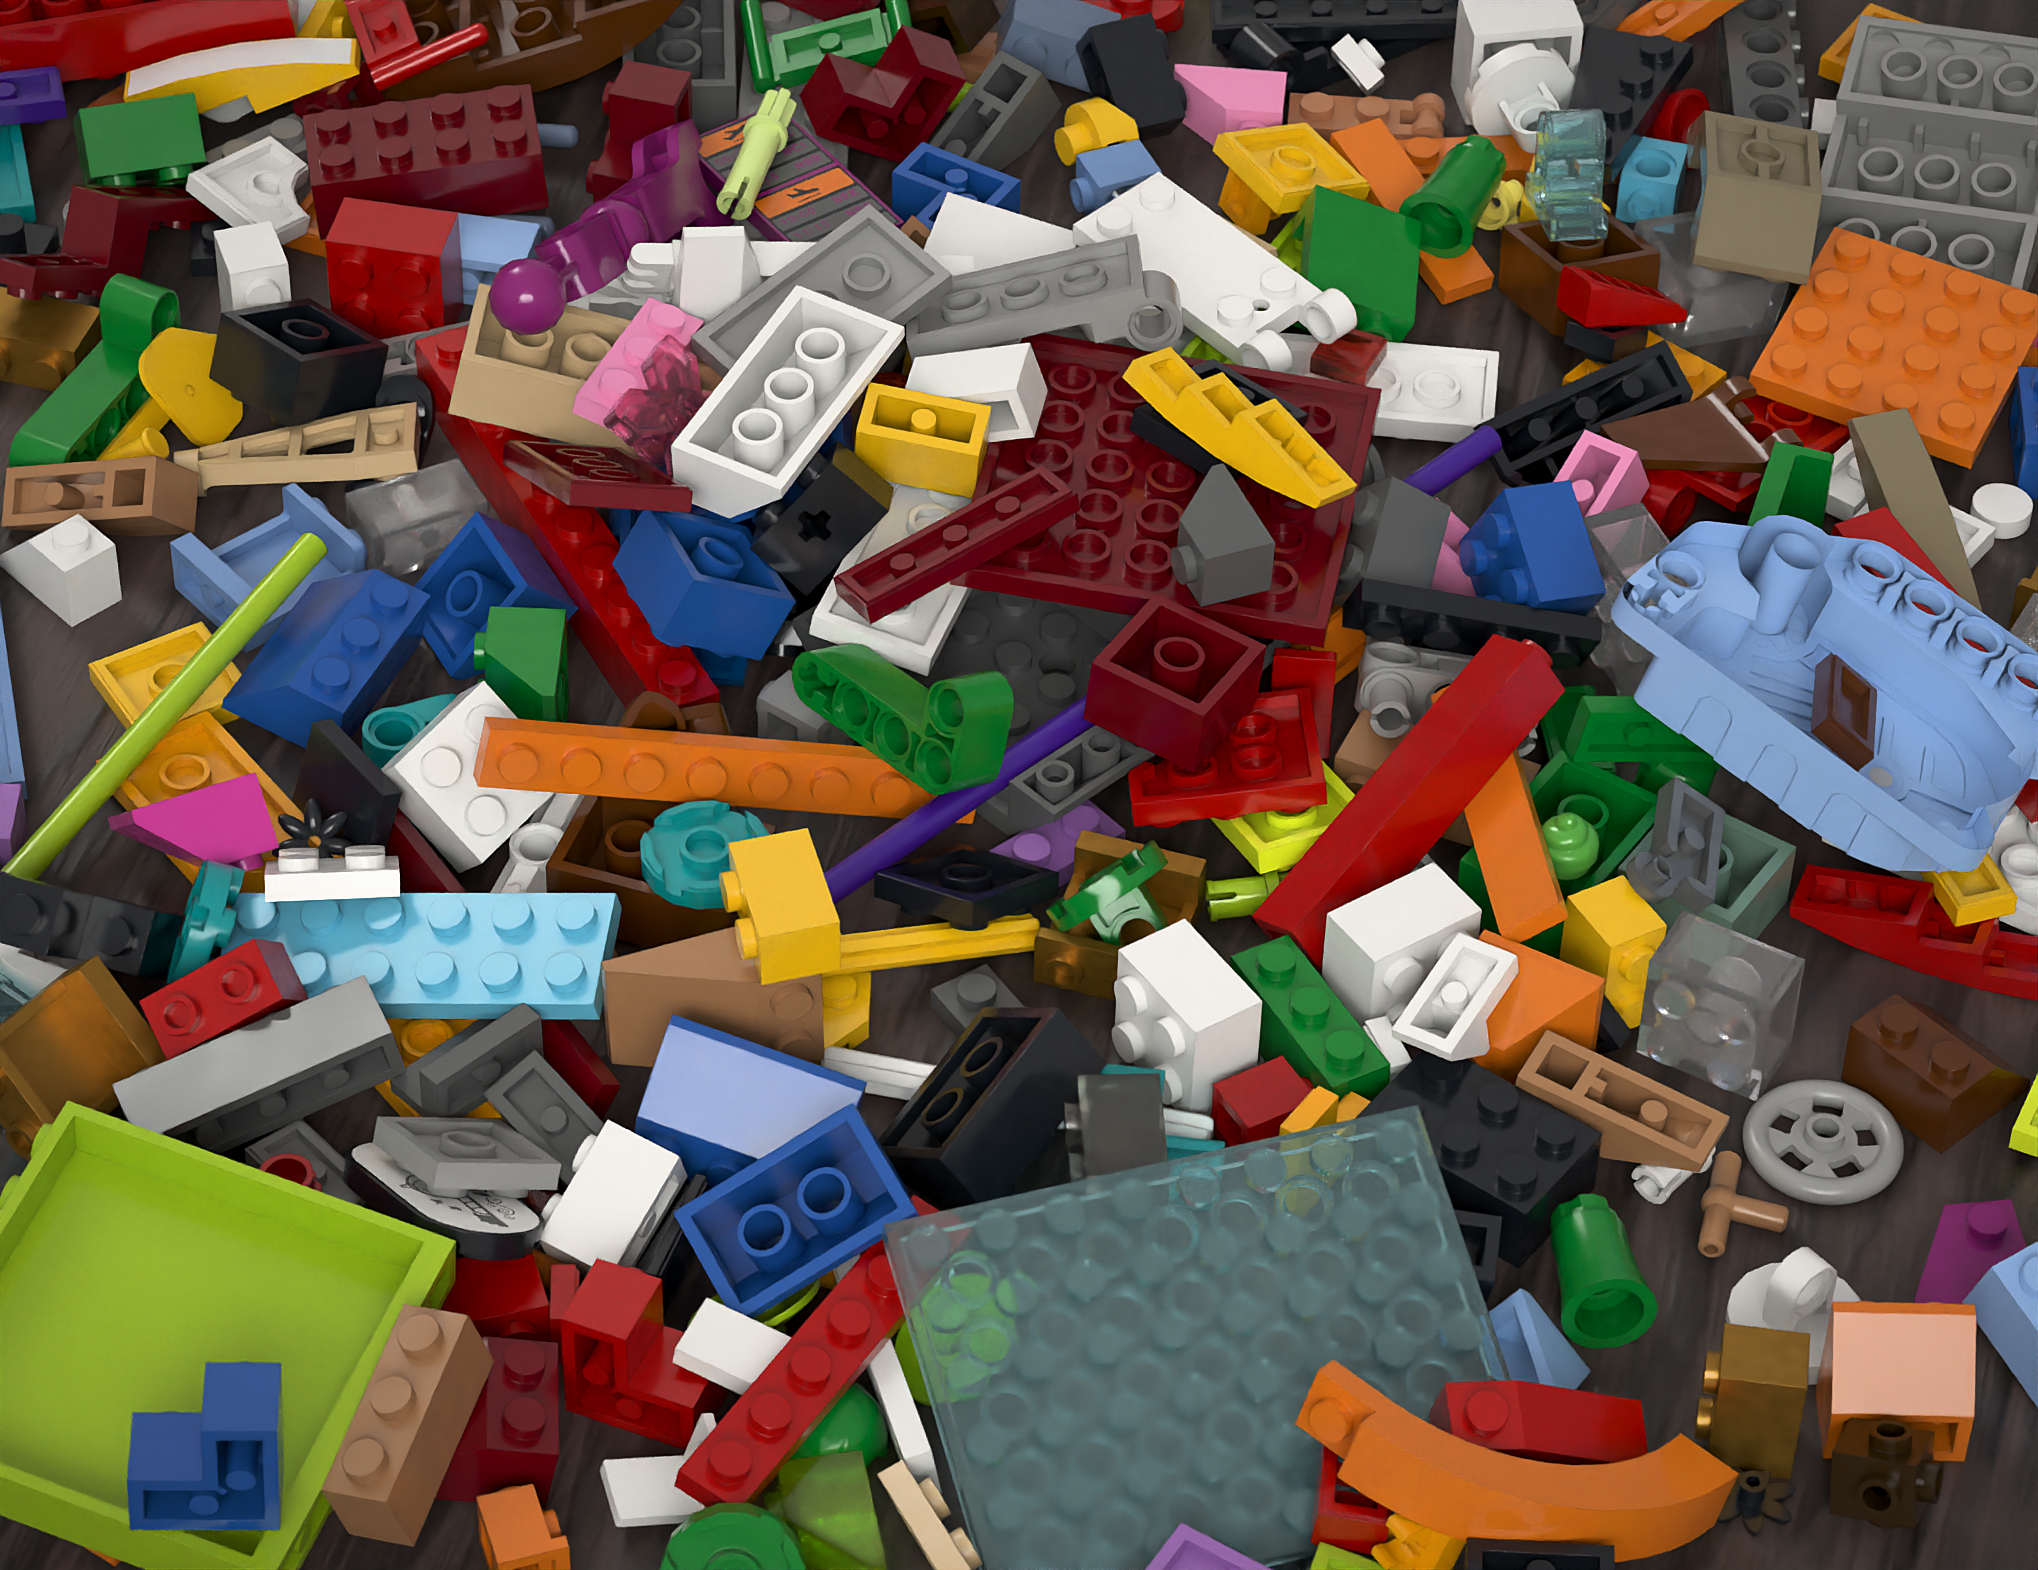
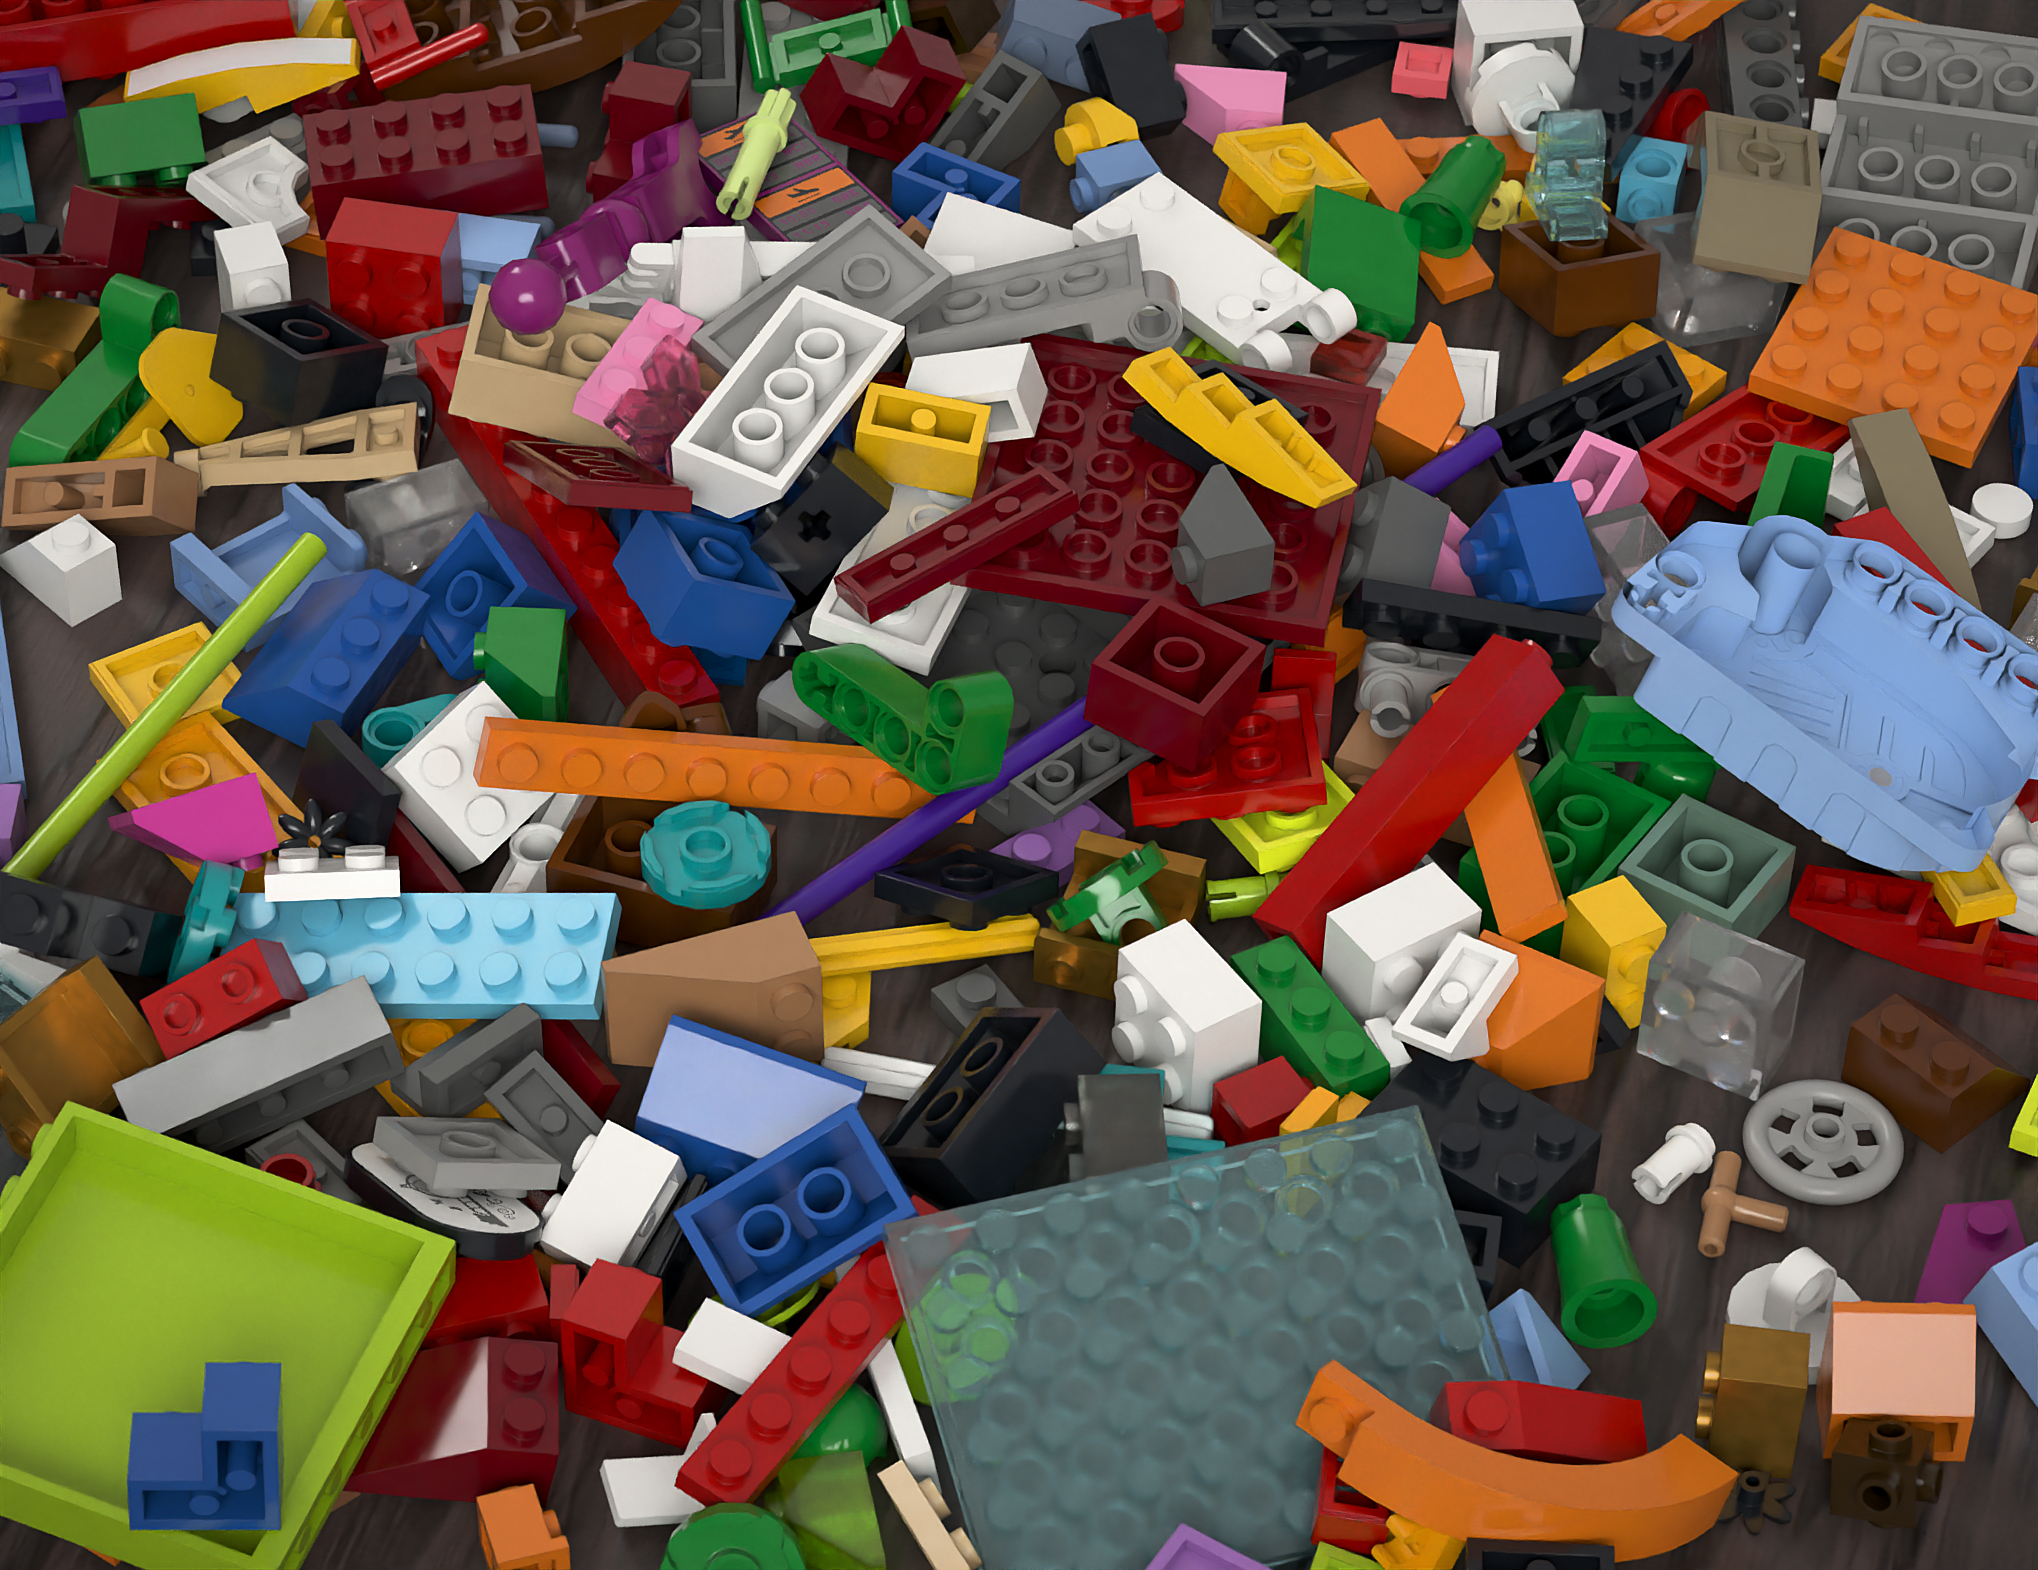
(408, 1425): medium nougat brick -> none
(782, 907): yellow brick -> none
(1360, 63): white plate -> none
(1402, 117): nougat plate -> none
(1421, 409): none -> orange slope
(1422, 70): none -> coral plate
(1571, 845): bright green plate -> none
(1606, 343): black plate -> none
(1611, 301): red slope -> none
(1635, 1114): medium nougat slope -> none
(1682, 851): dark grey hinge -> none
(1700, 434): reddish brown flag -> none
(1844, 711): reddish brown tile -> none

